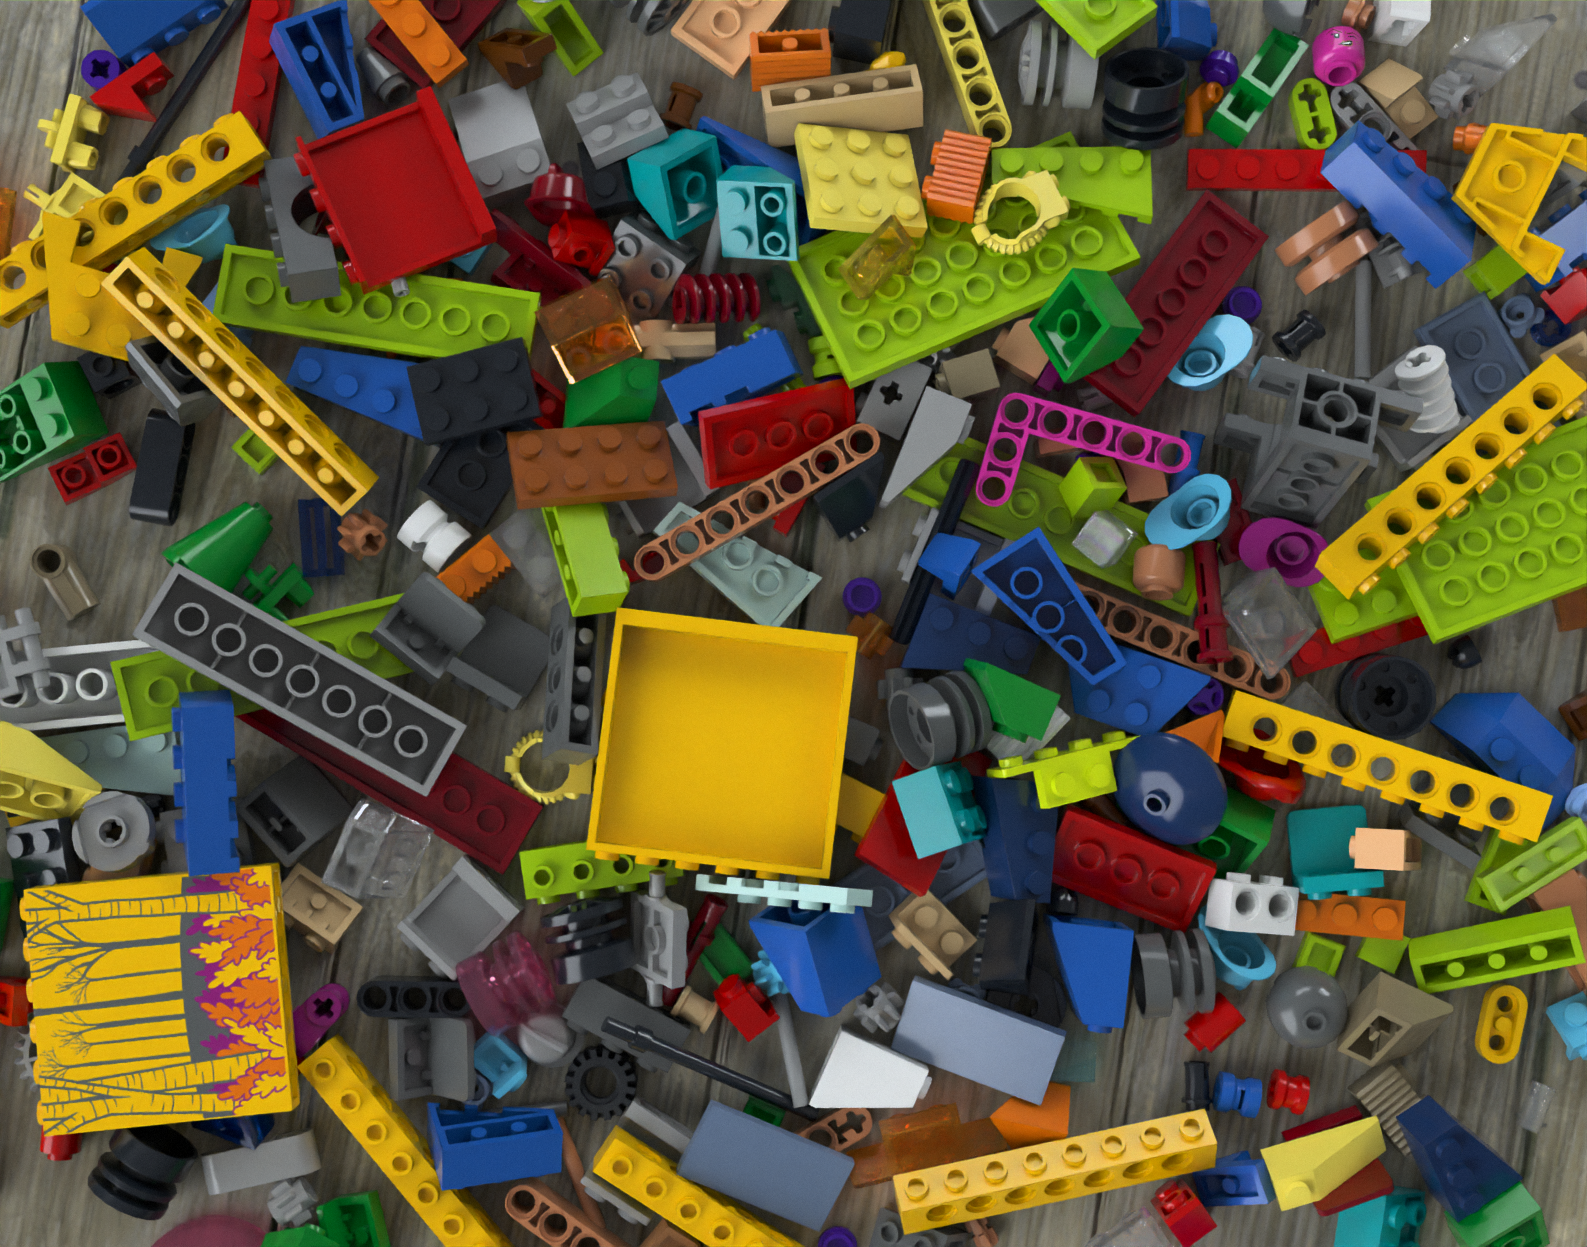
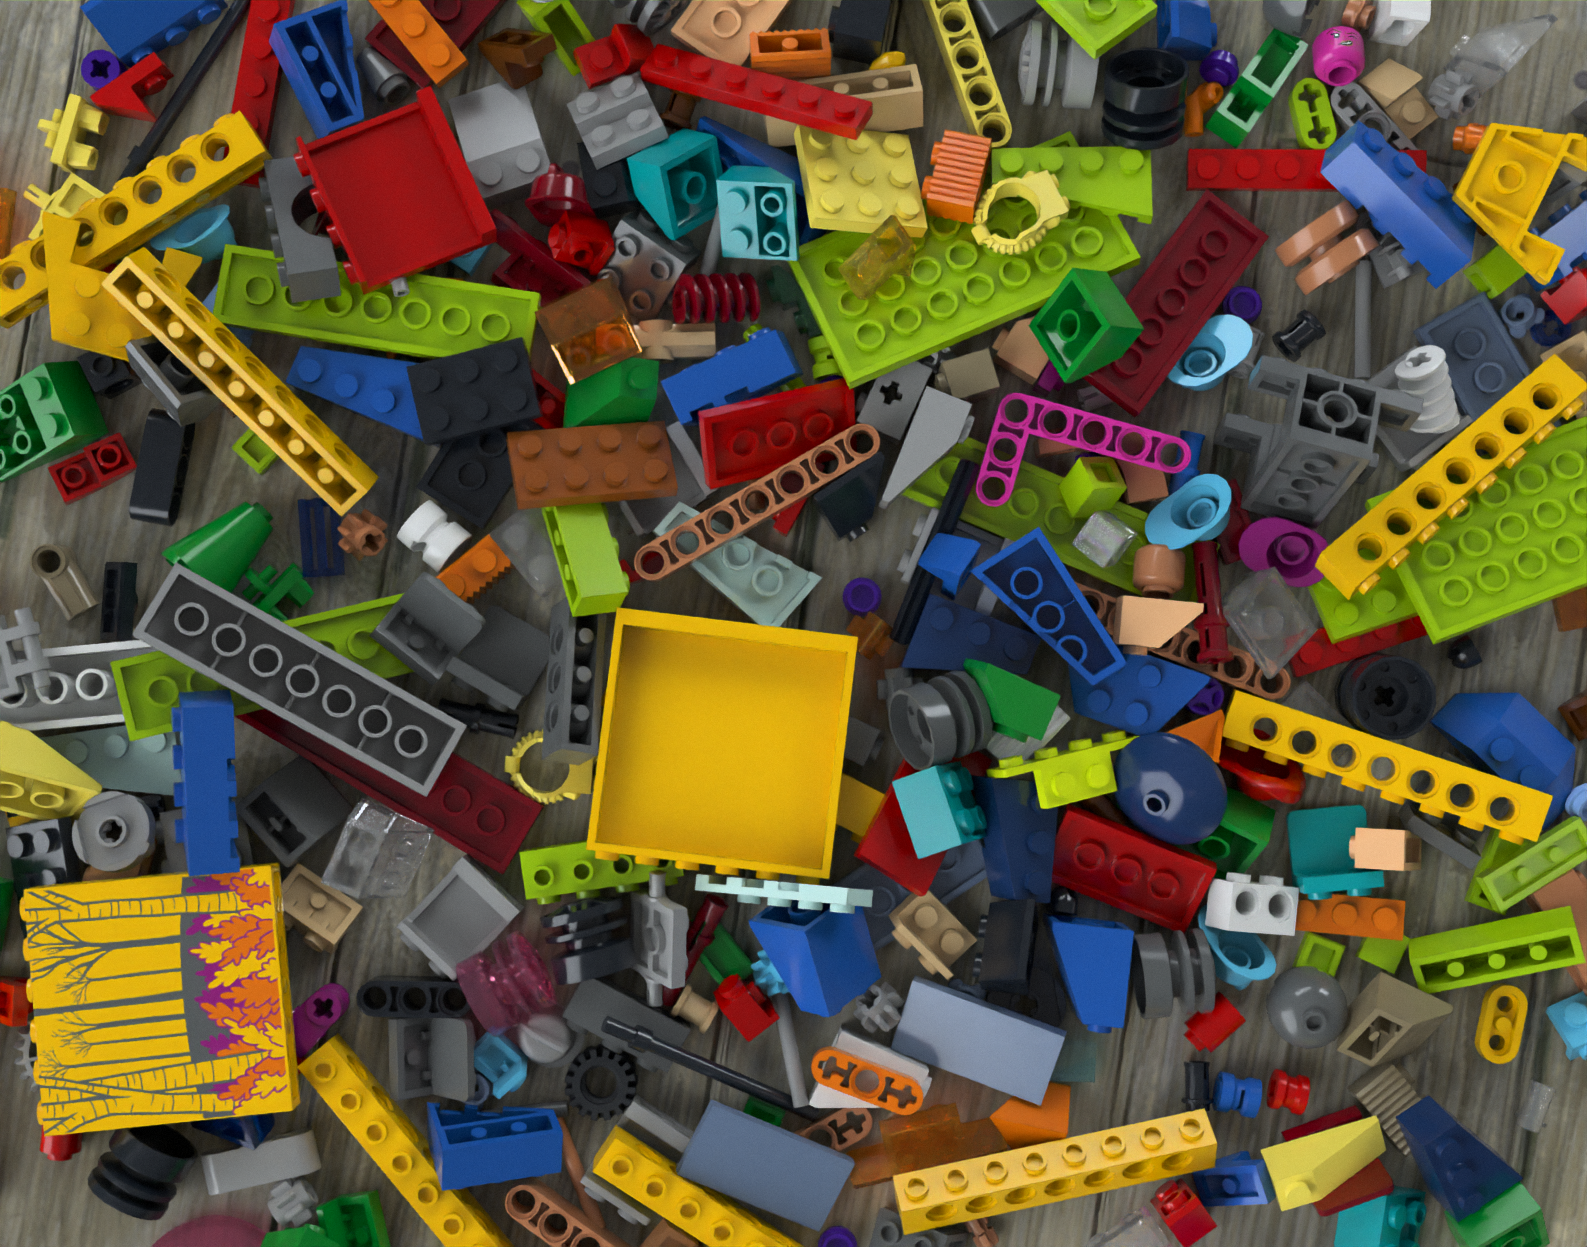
(118, 601): none -> black plate
(481, 719): none -> black pin
(613, 55): none -> red slope
(757, 91): none -> red plate
(898, 1082): none -> orange beam
(1150, 622): none -> light nougat slope

